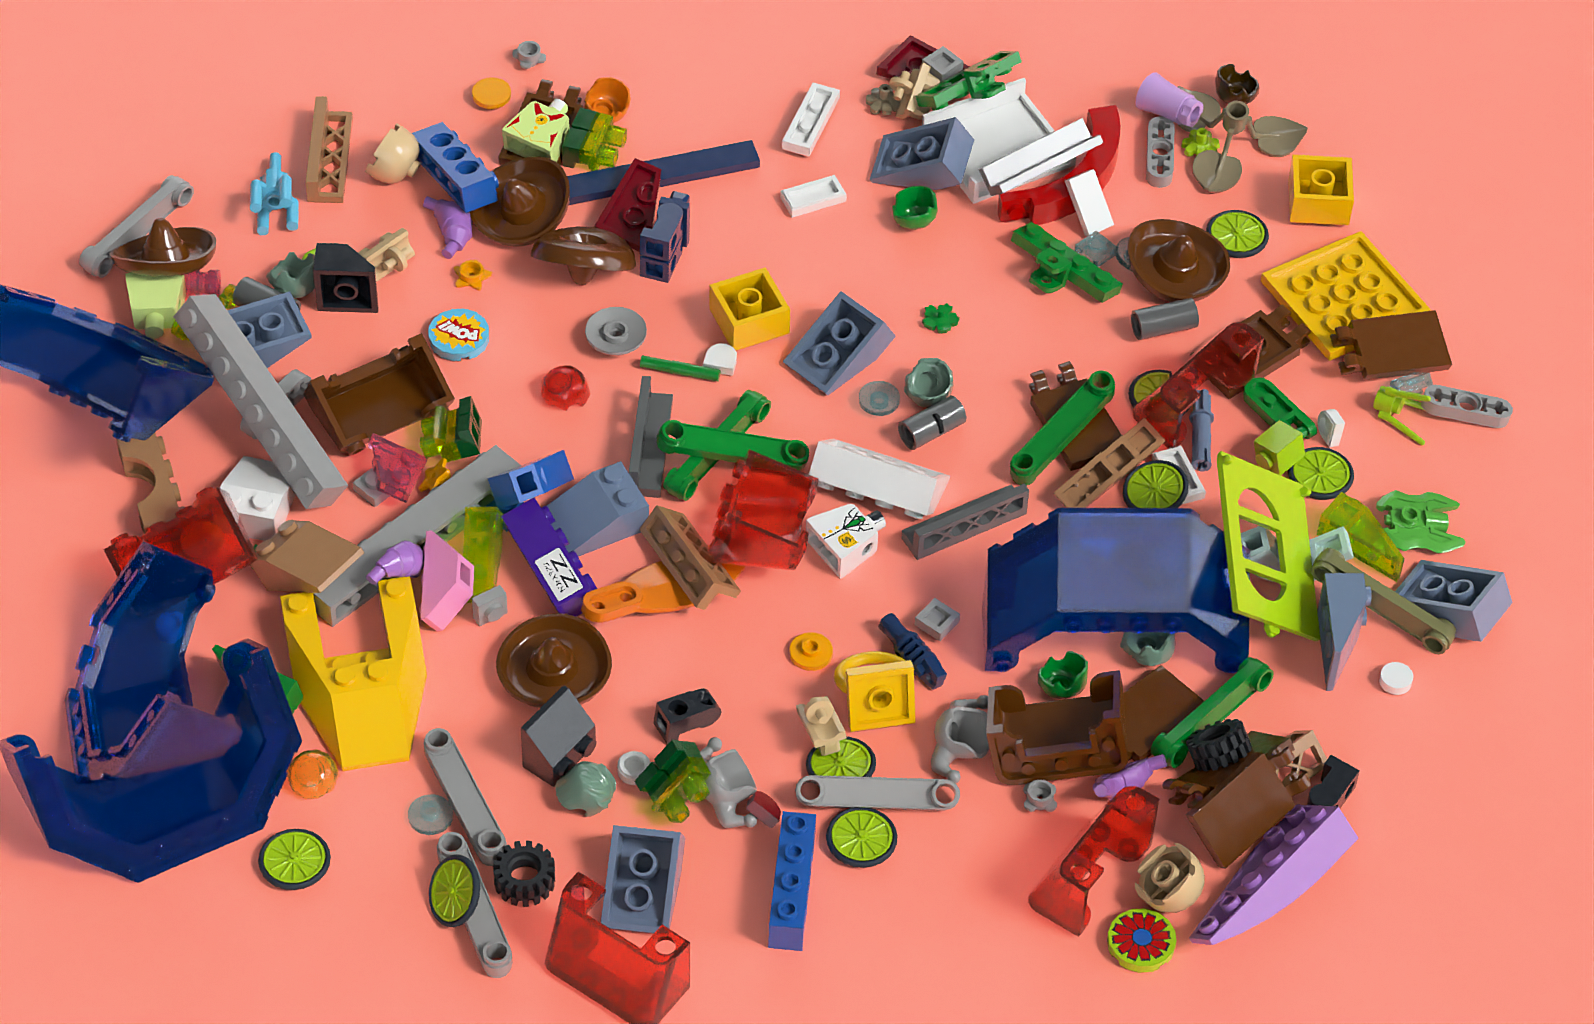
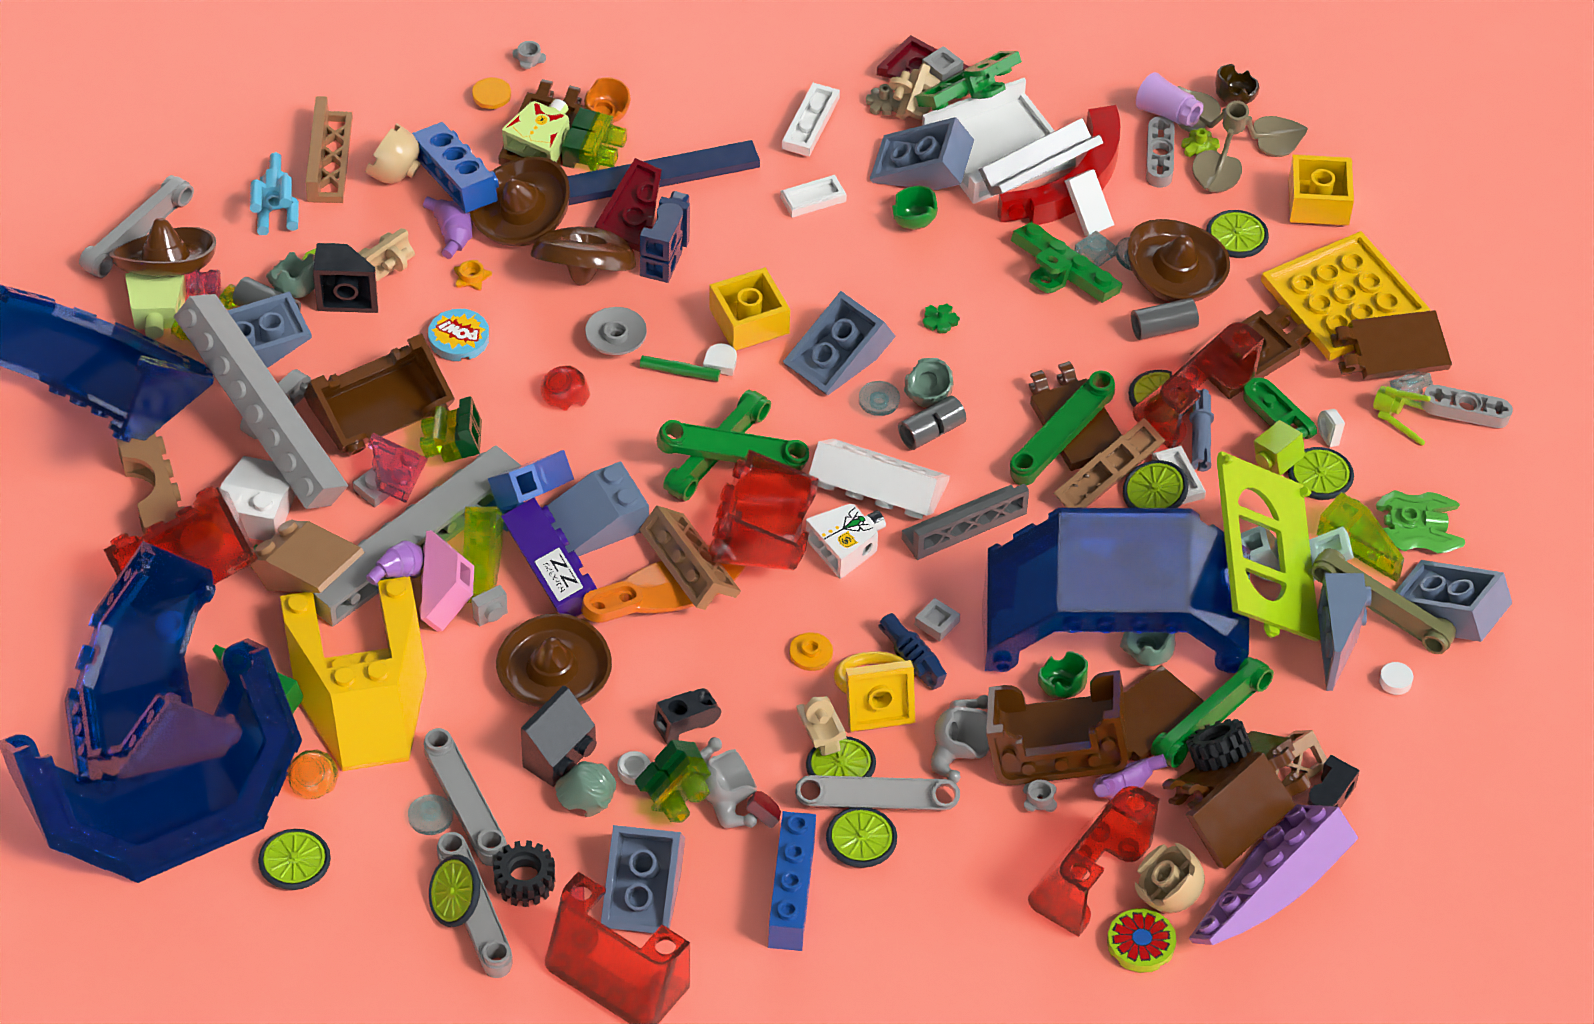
(435, 476): light orange plate -> none
(646, 458): dark grey fence -> none

